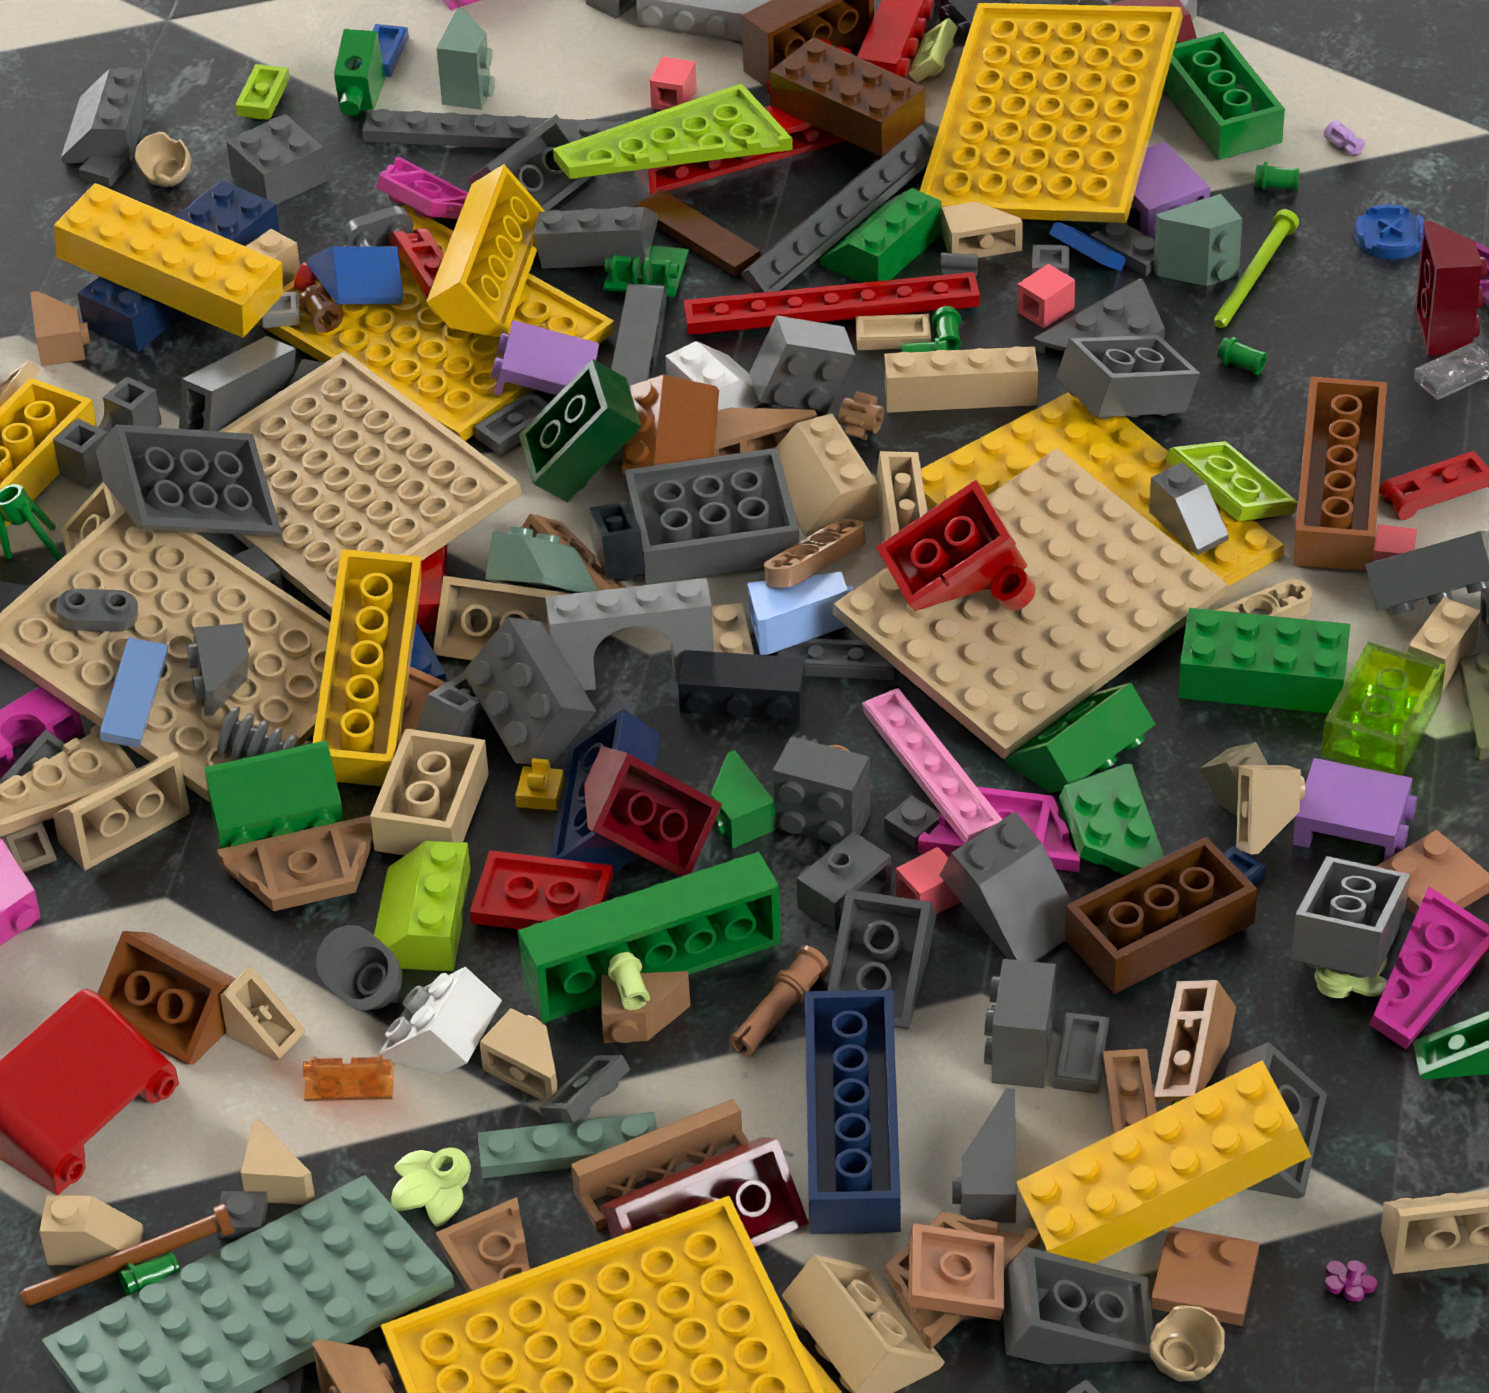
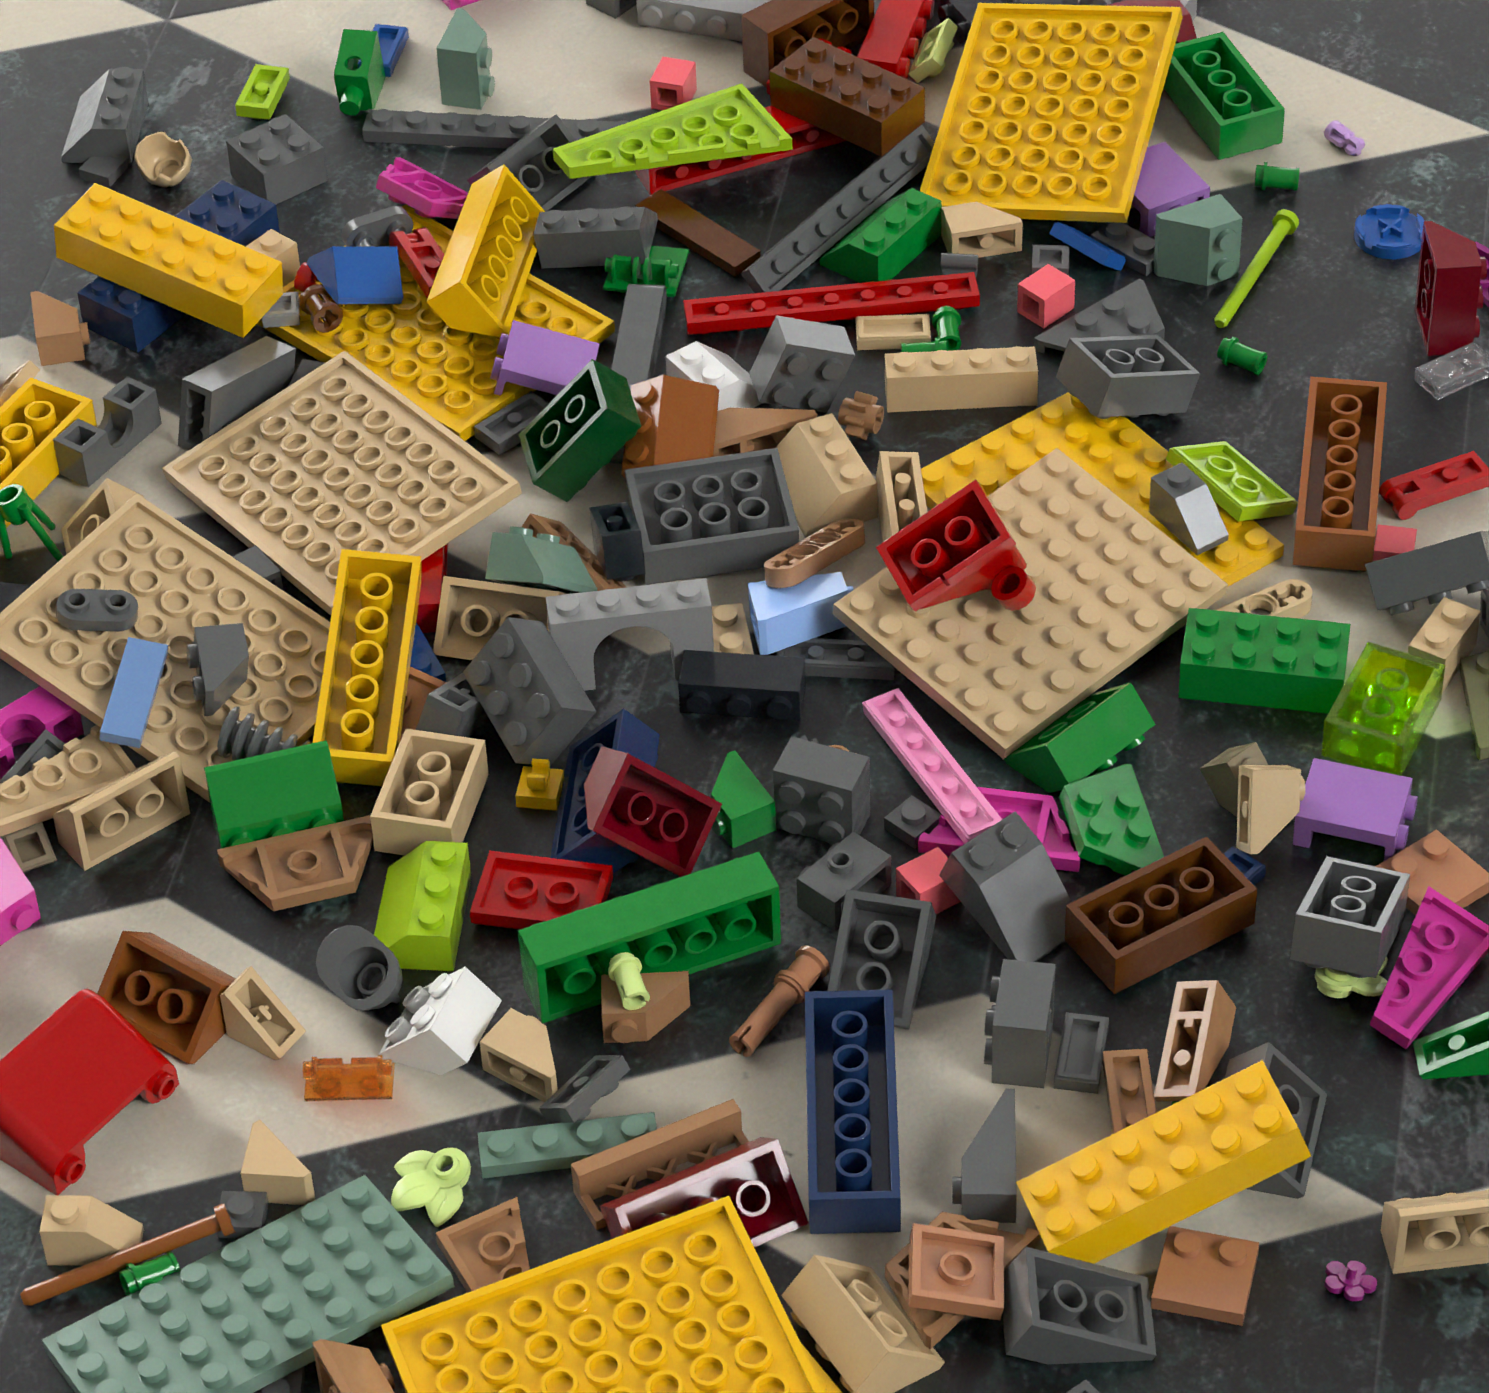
(188, 480): dark grey slope -> none
(1187, 1343): tan hair -> none

